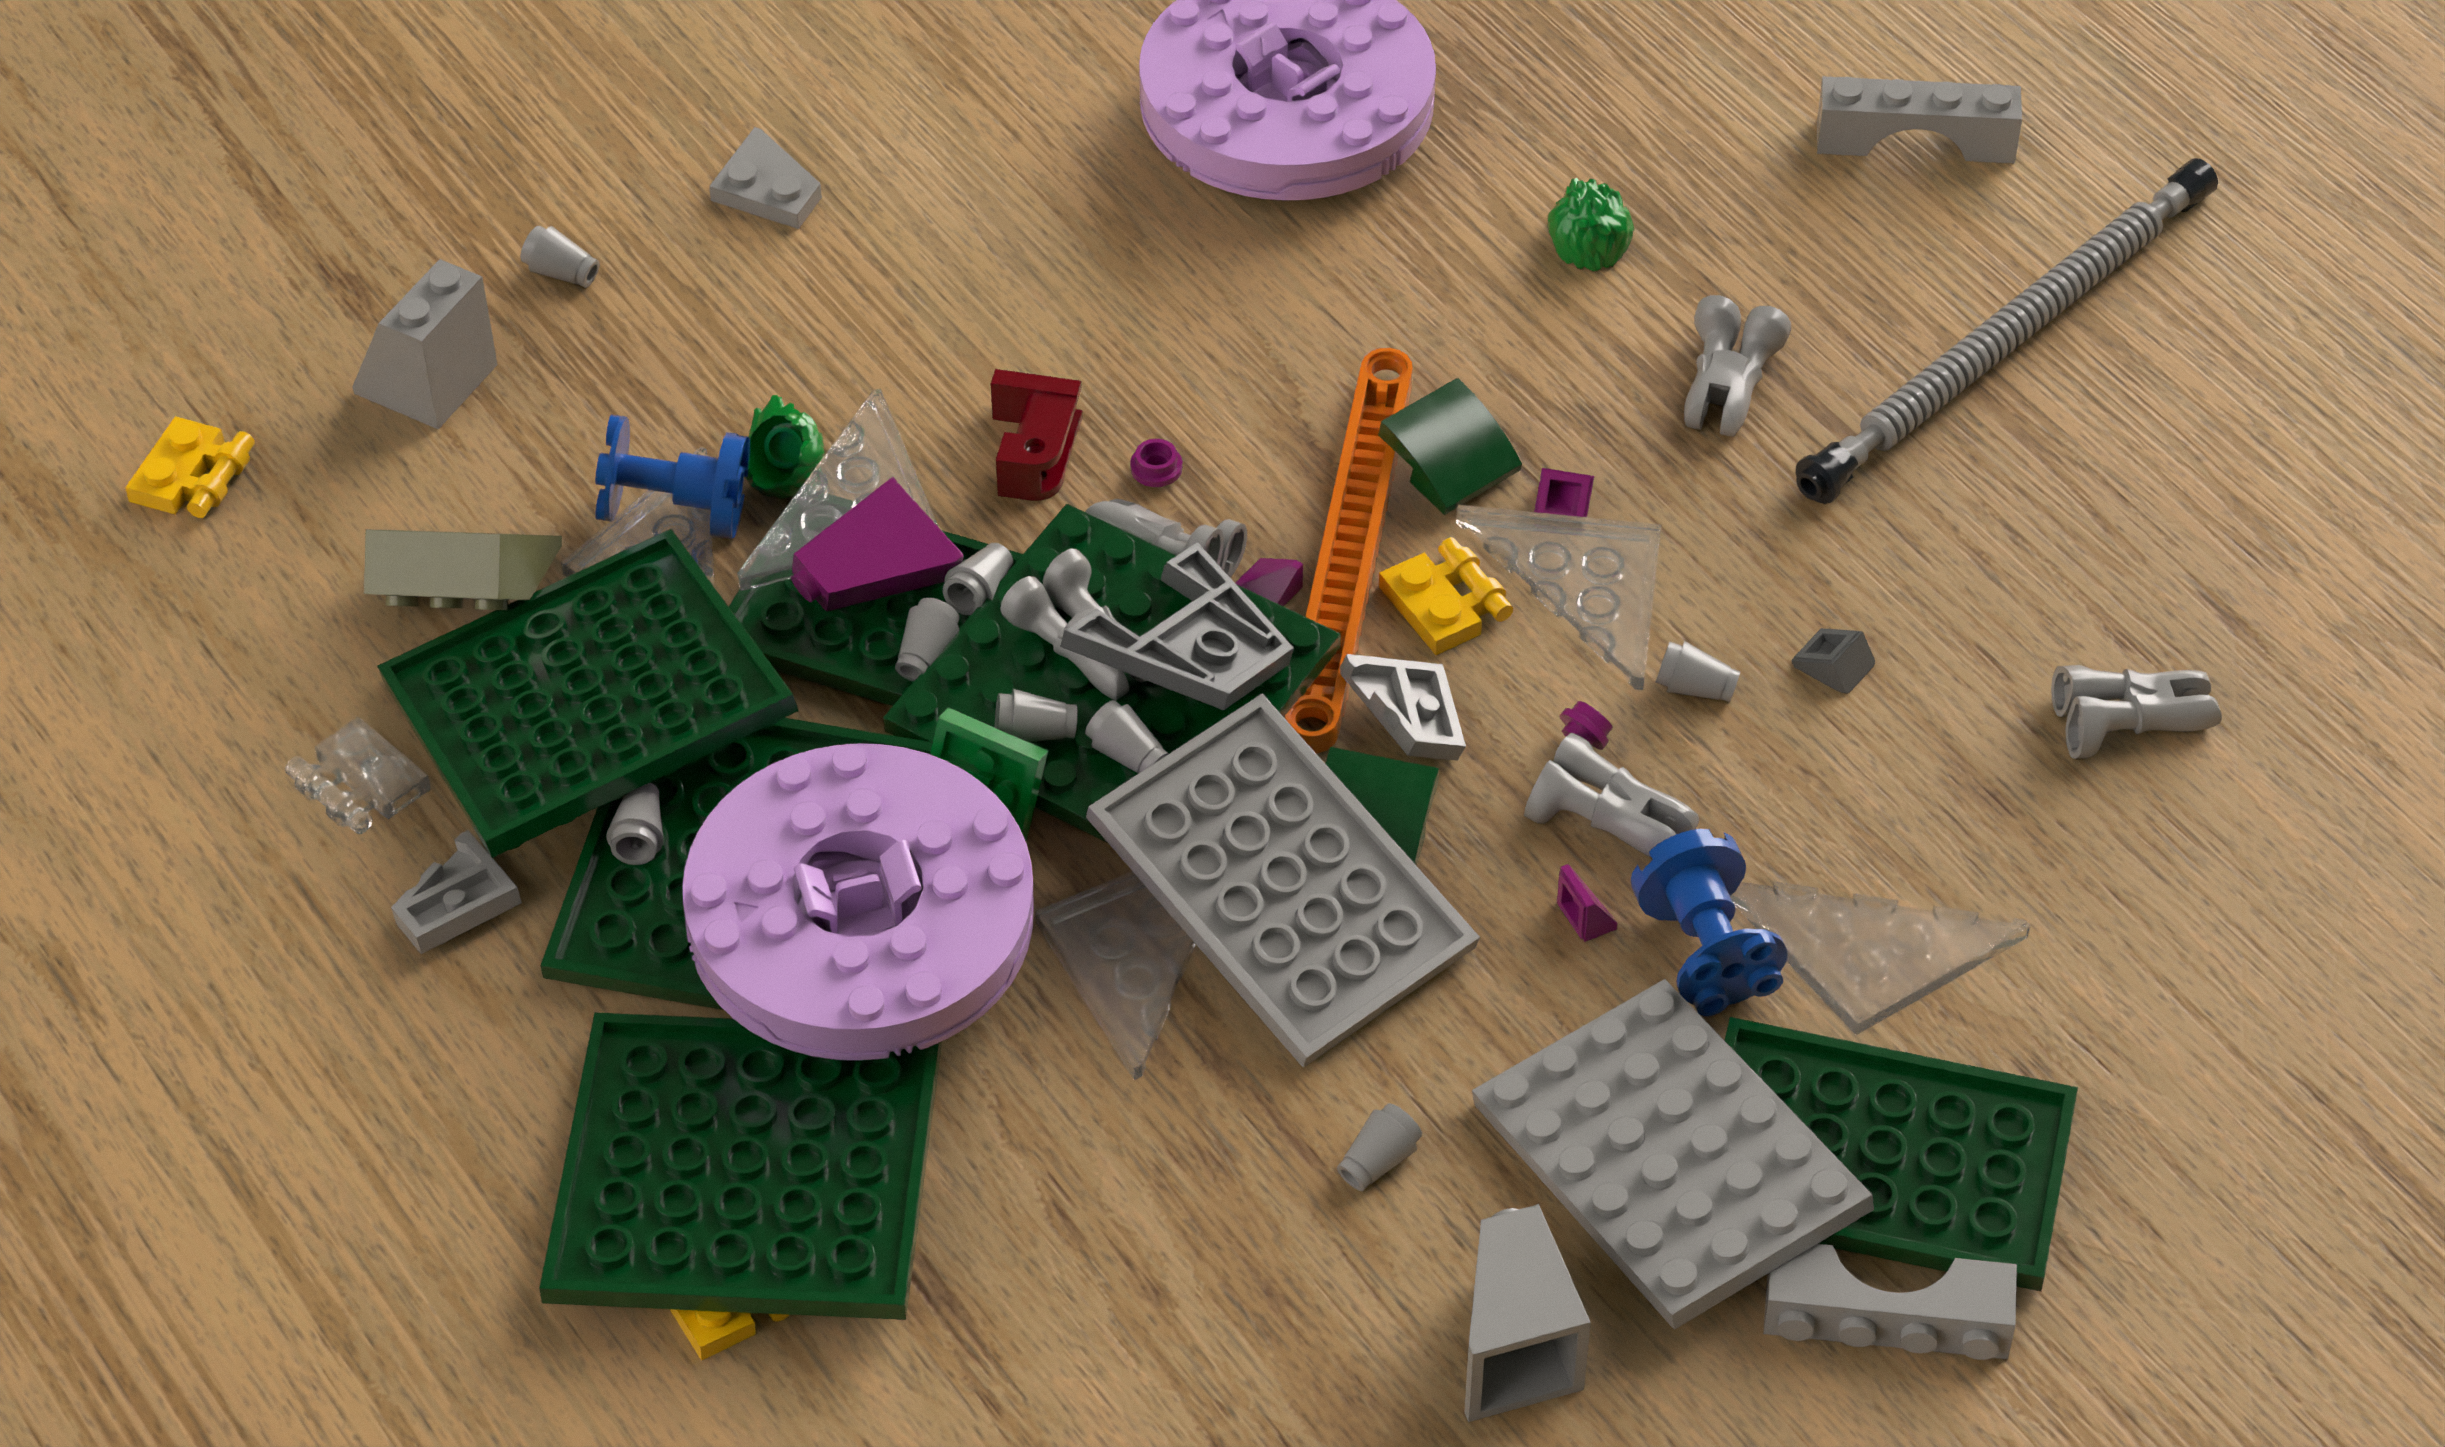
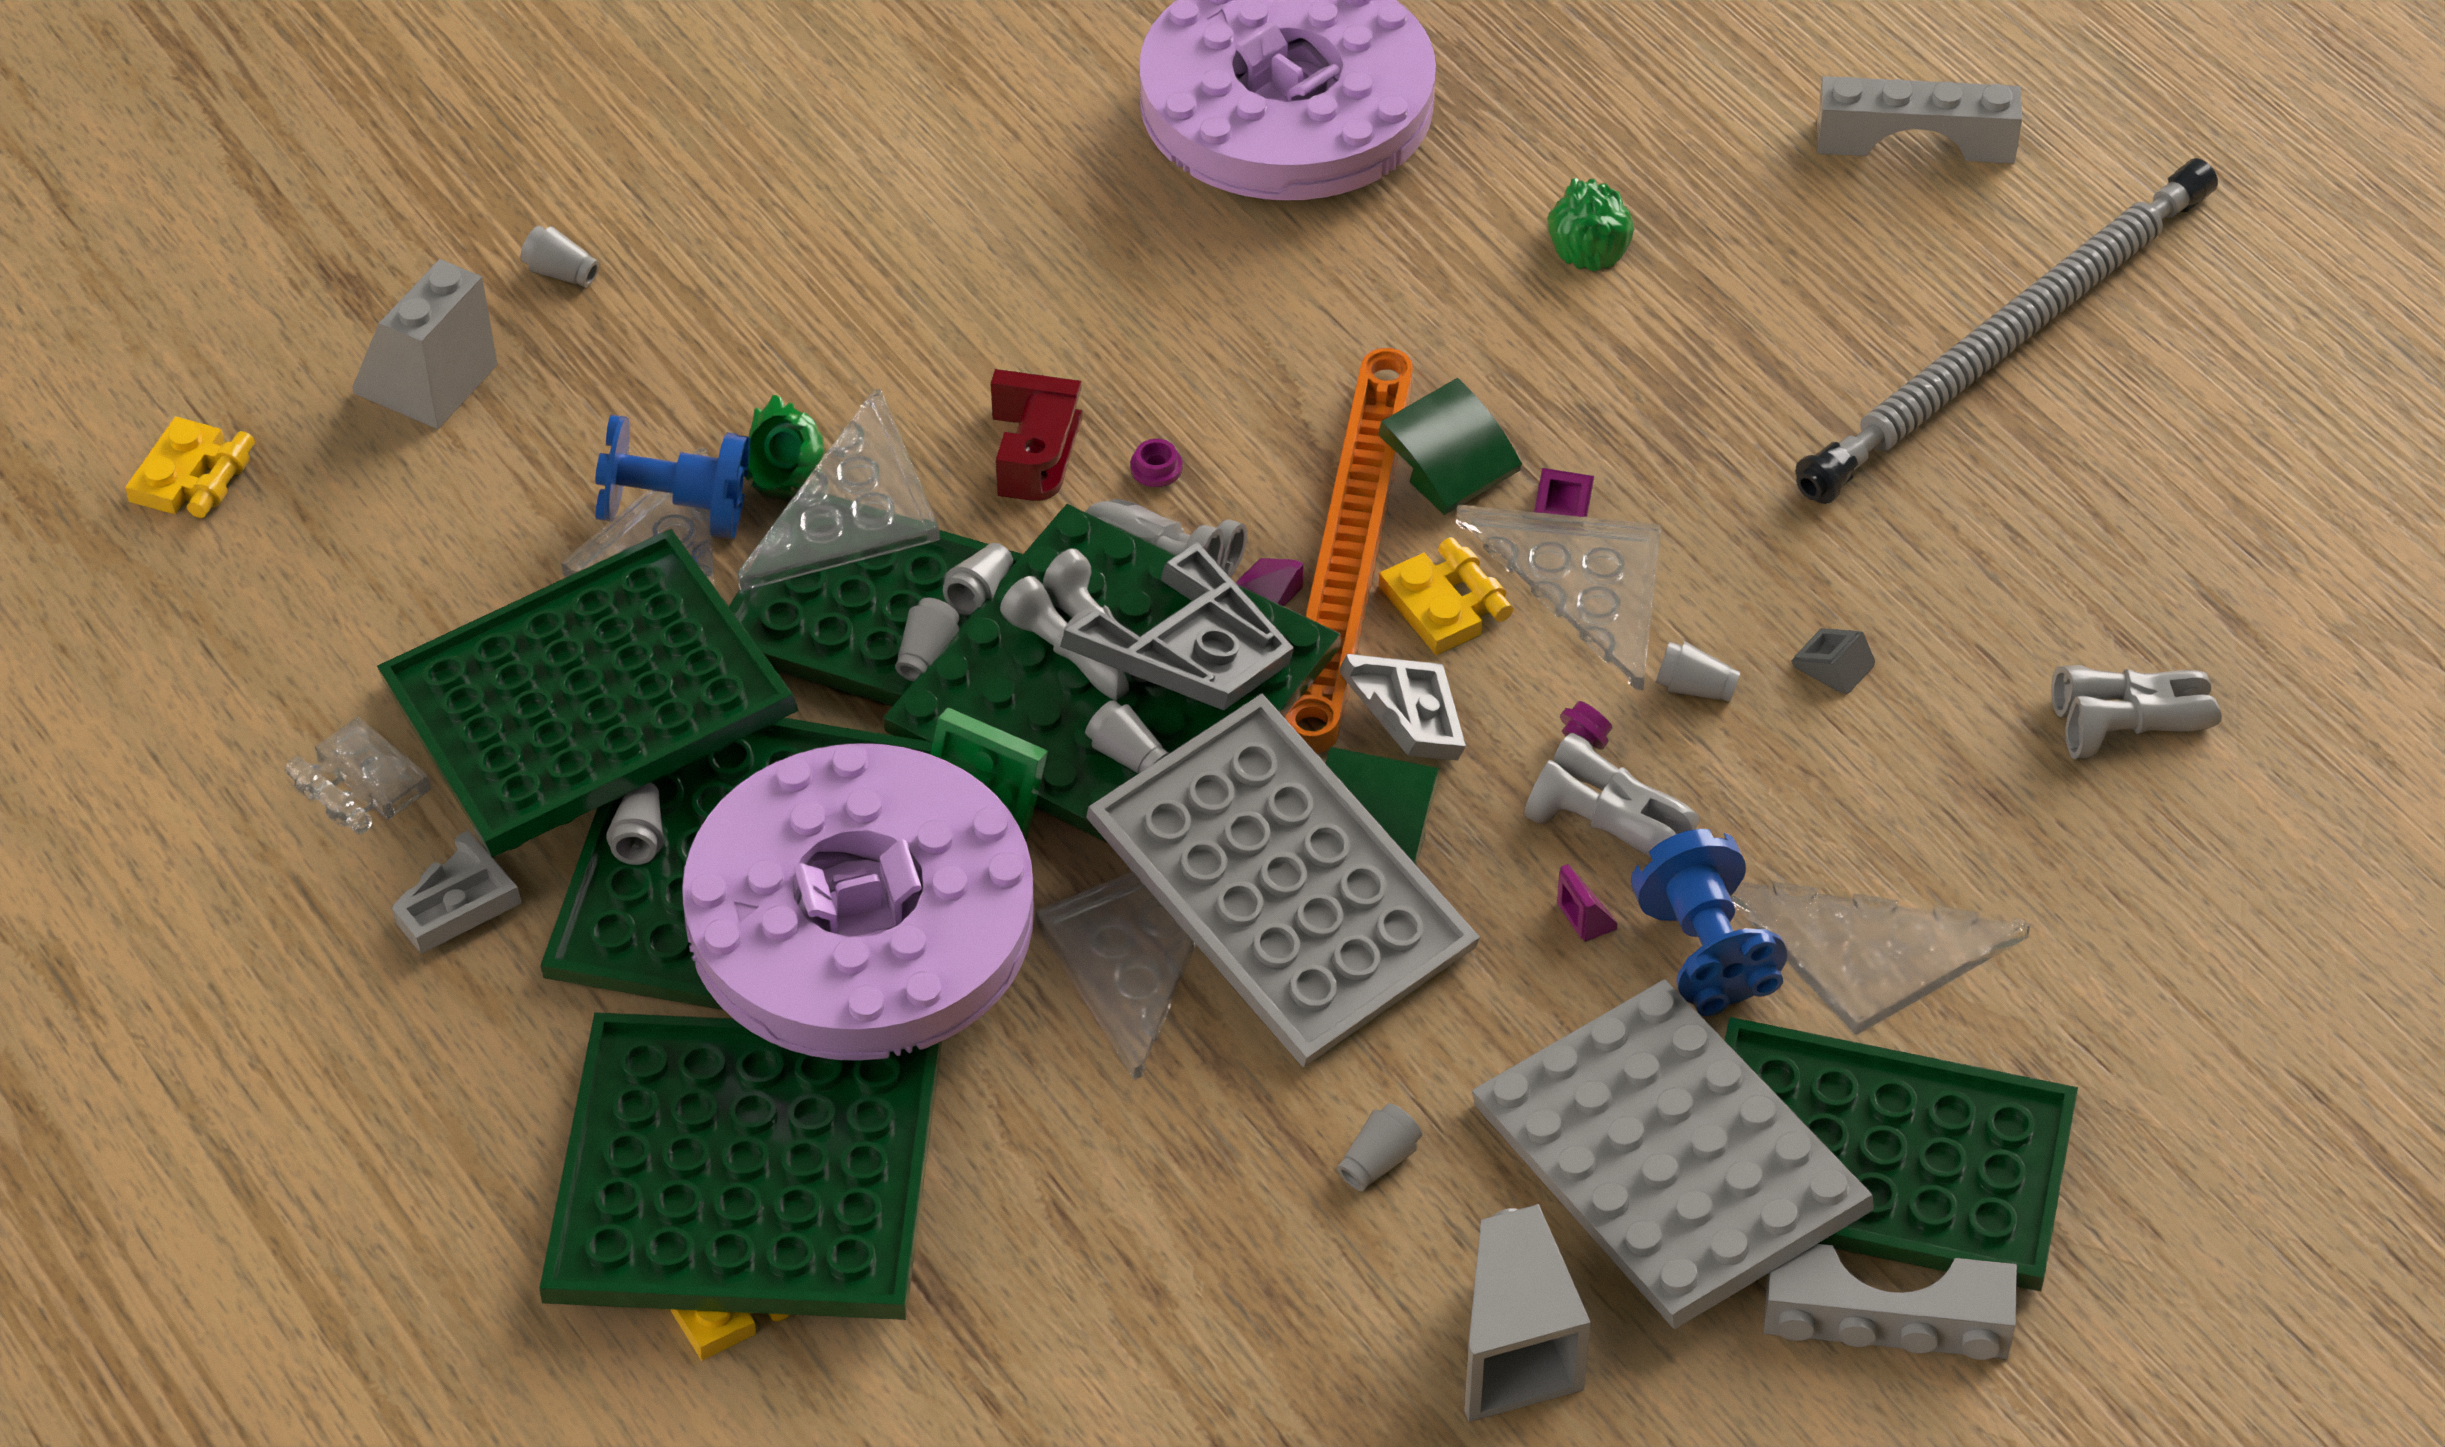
(456, 567): olive slope -> none
(766, 182): light grey wing -> none
(874, 552): magenta slope -> none
(1034, 717): light grey cone -> none
(1726, 375): light grey piece -> none

